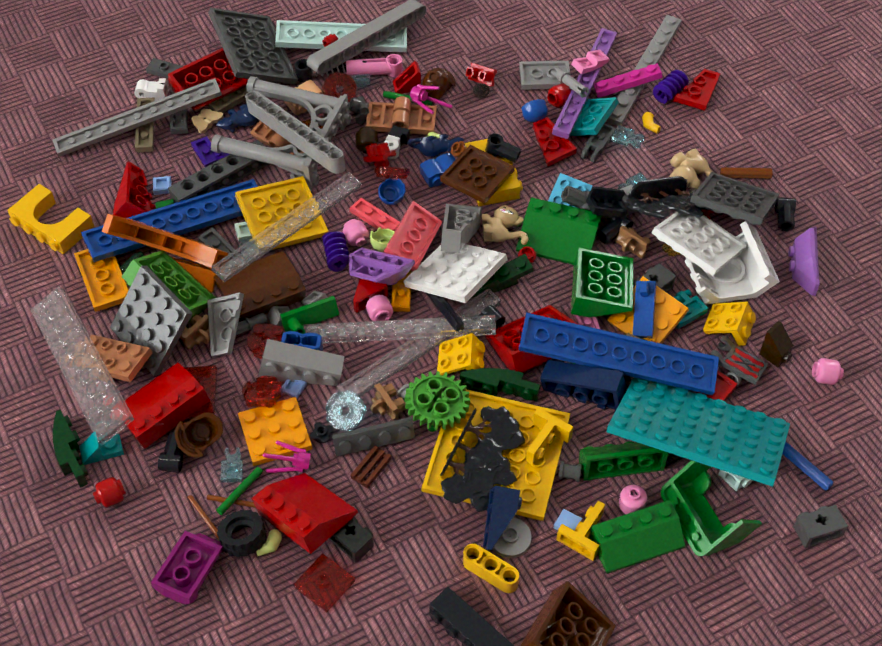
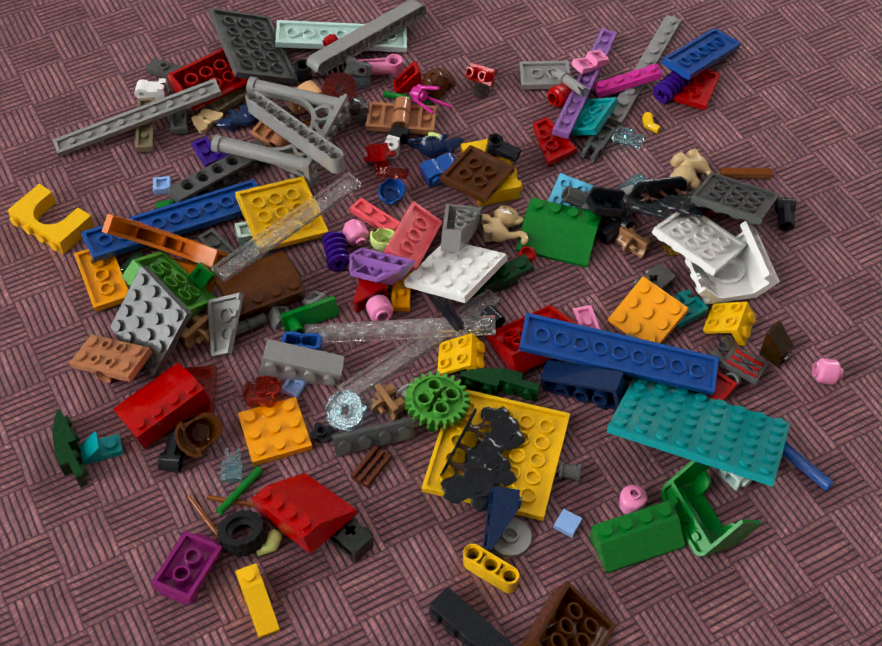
(82, 366): clear plate -> none
(109, 492): red head -> none
(132, 193): red wedge -> none
(201, 275): none -> green plate
(257, 600): none -> yellow slope
(261, 332): clear red plate -> none
(299, 460): dark pink plant -> none
(324, 582): clear red plate -> none
(353, 66): none -> dark grey plate
(365, 137): dark brown head -> none
(458, 148): dark orange plate -> none
(534, 110): blue hair -> none
(551, 428): yellow bracket -> none
(578, 539): yellow bracket -> none
(601, 284): green slope -> none
(620, 460): green slope -> none
(644, 309): blue hinge -> none
(701, 53): none -> blue plate
(805, 261): medium lavender wedge -> none
(820, 525): dark grey brick -> none

